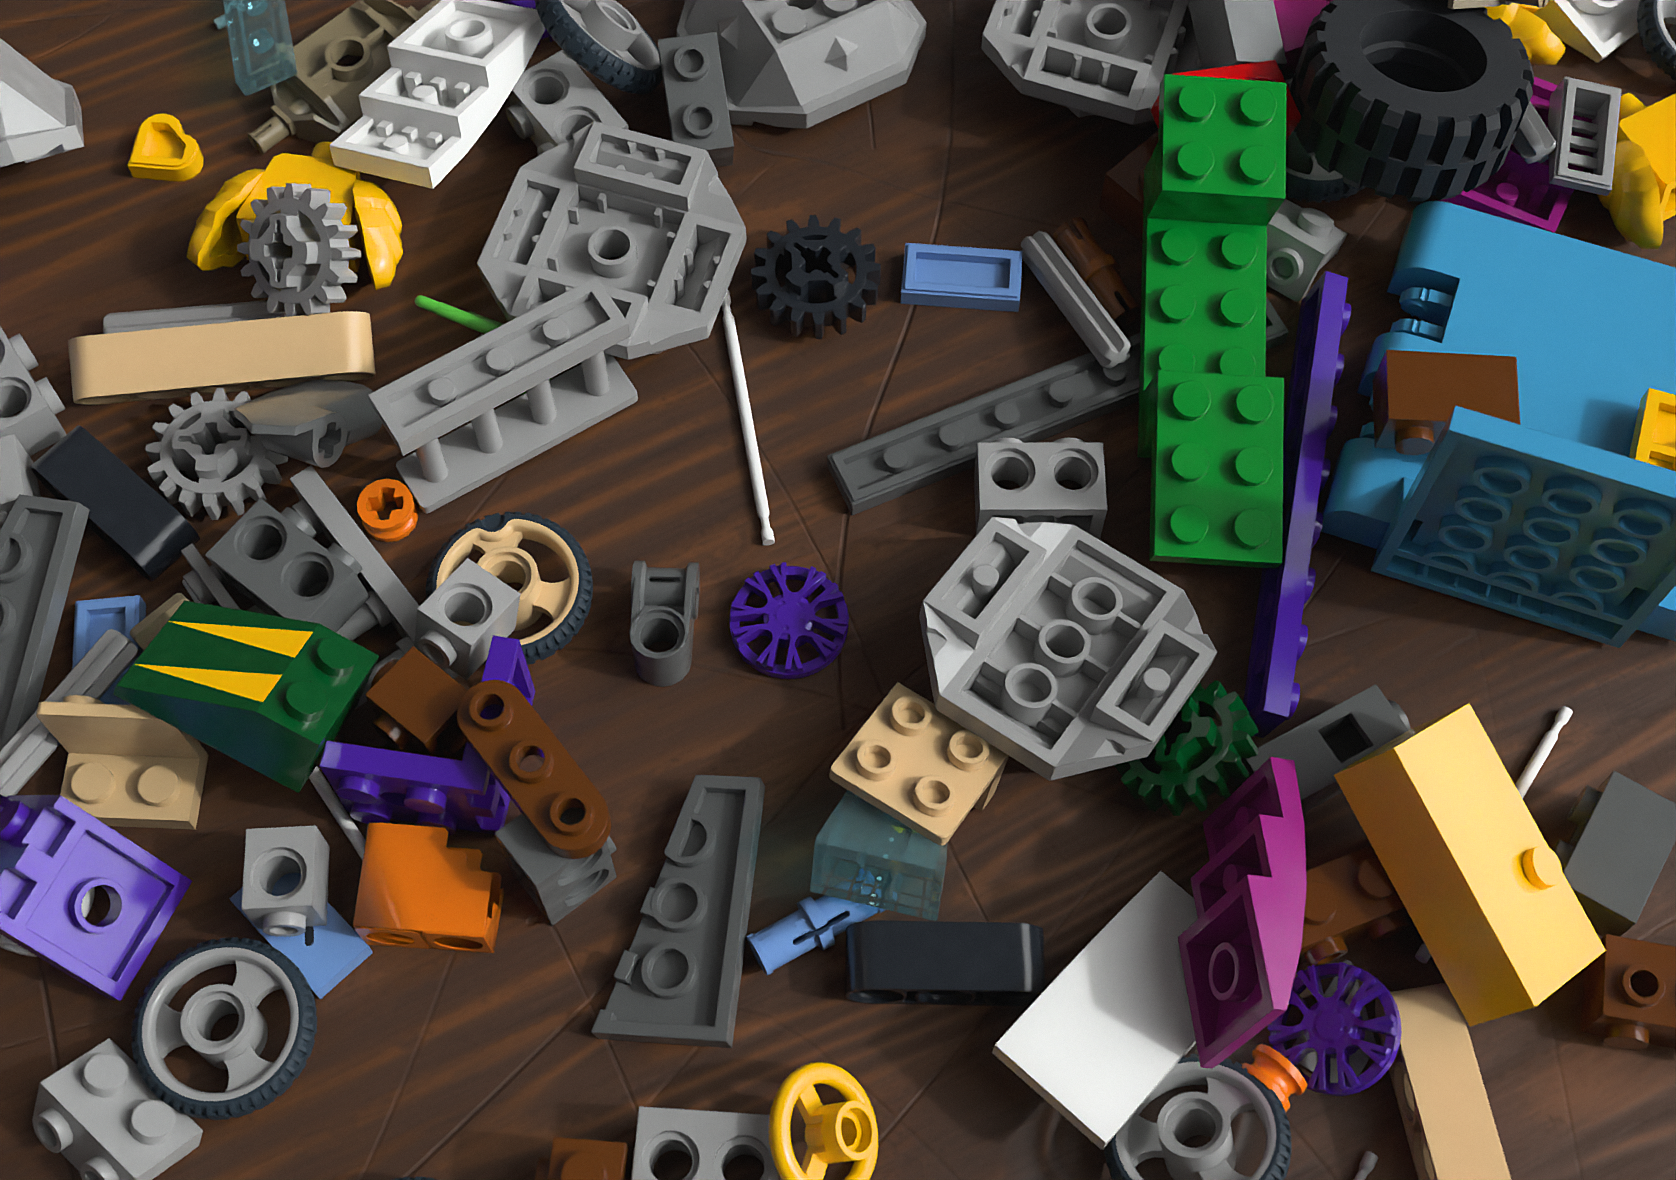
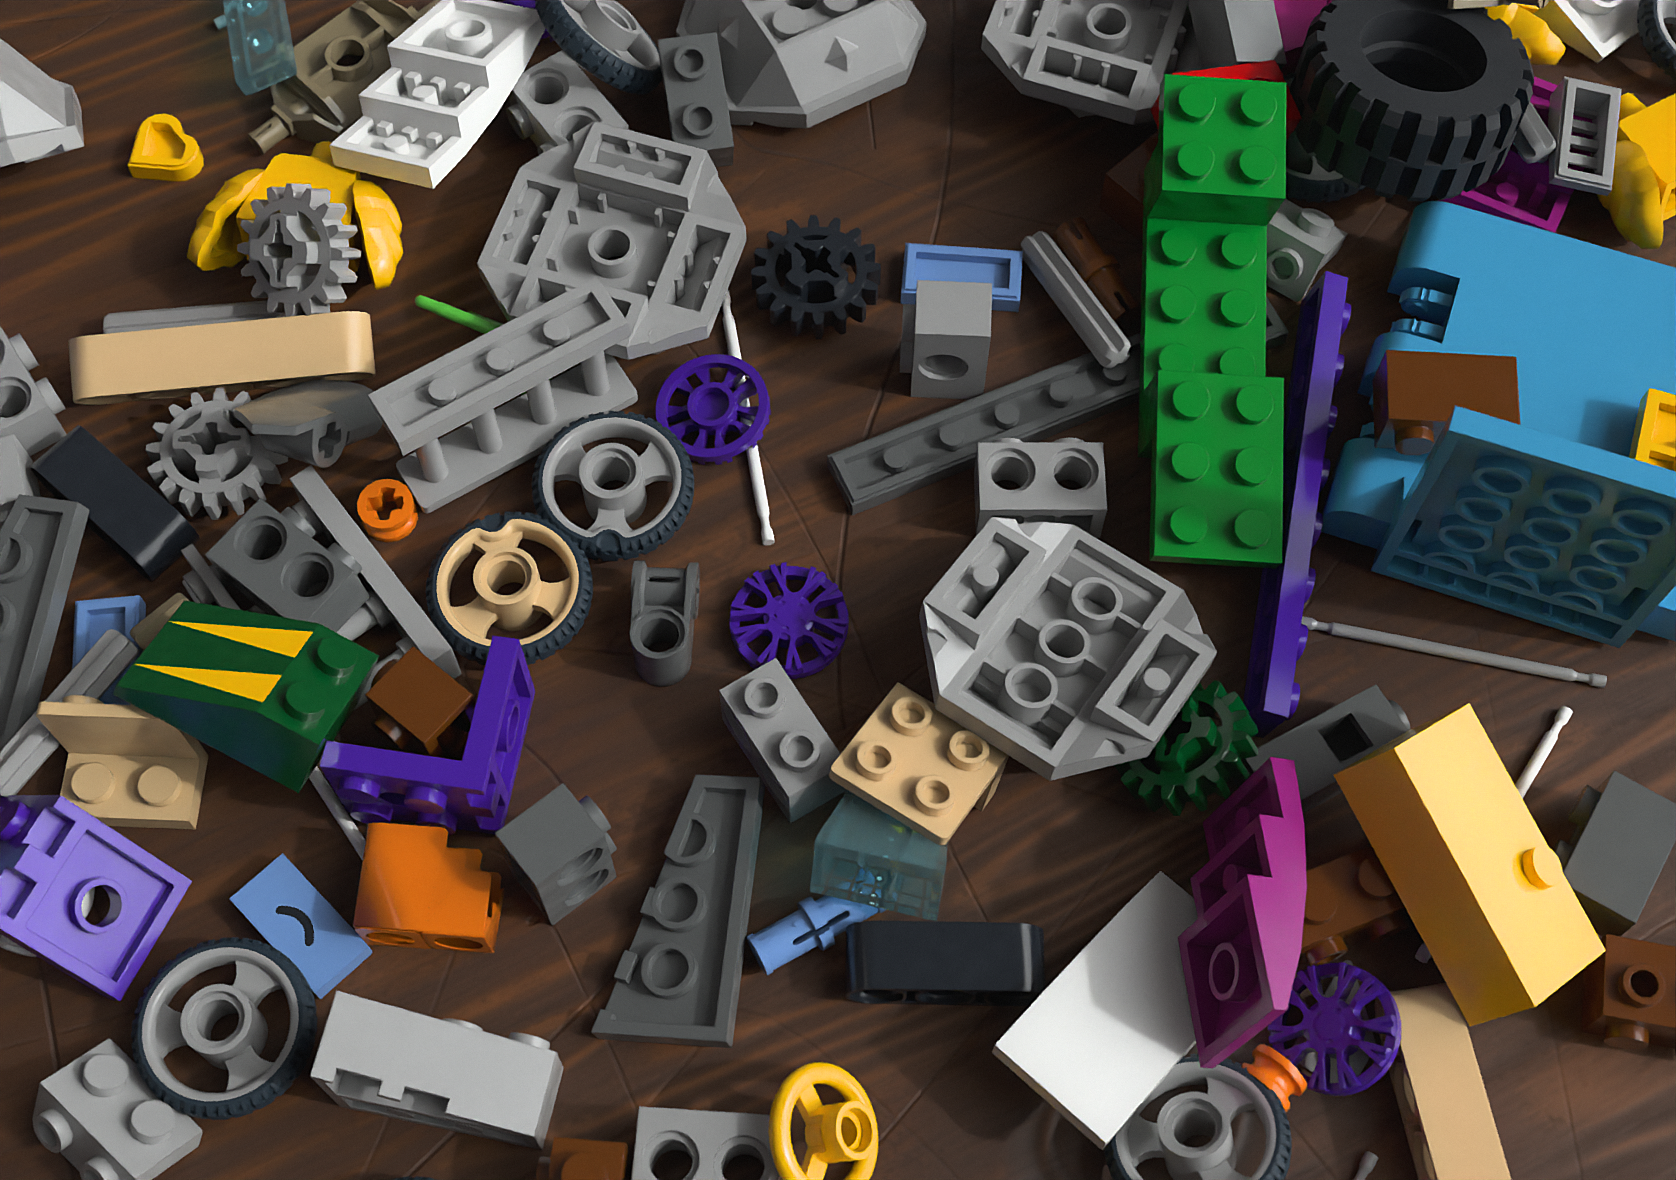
(270, 856): light grey brick -> none
(437, 1072): none -> light grey wedge
(467, 596): light grey brick -> none
(538, 794): reddish brown plate -> none
(615, 509): none -> light grey wheel
(715, 407): none -> dark purple wheel
(781, 739): none -> light grey brick
(947, 339): none -> light grey brick
(1455, 652): none -> light grey piece

